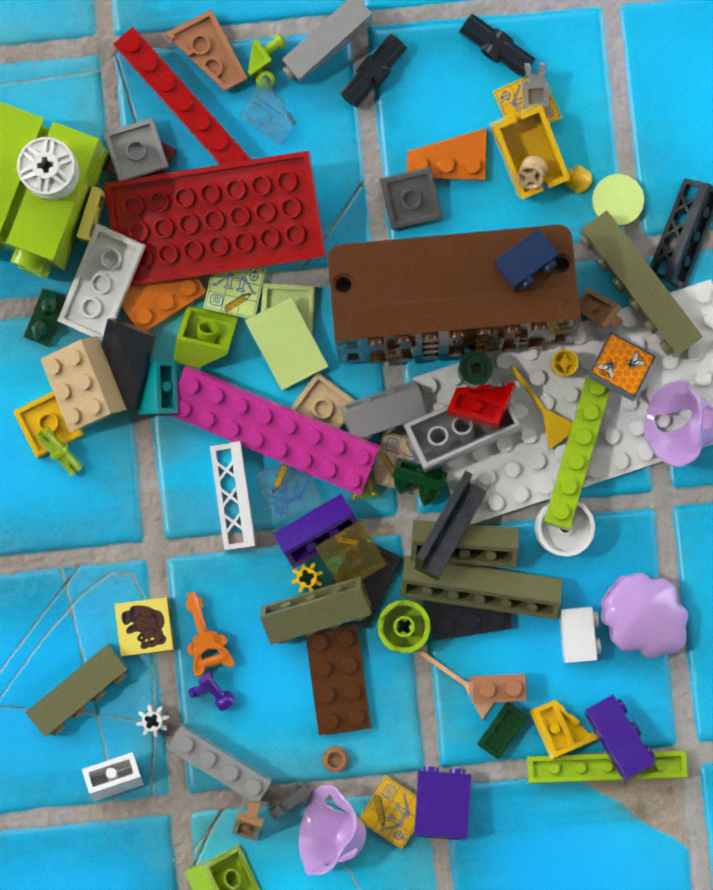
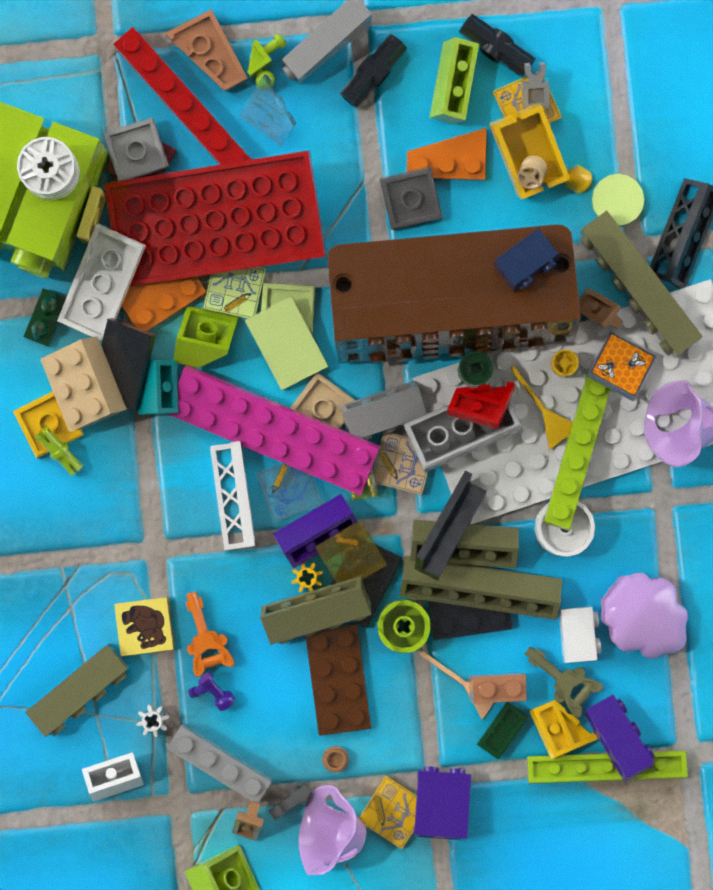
(409, 473): dark green tile -> none
(454, 80): none -> lime brick
(565, 681): none -> olive piece

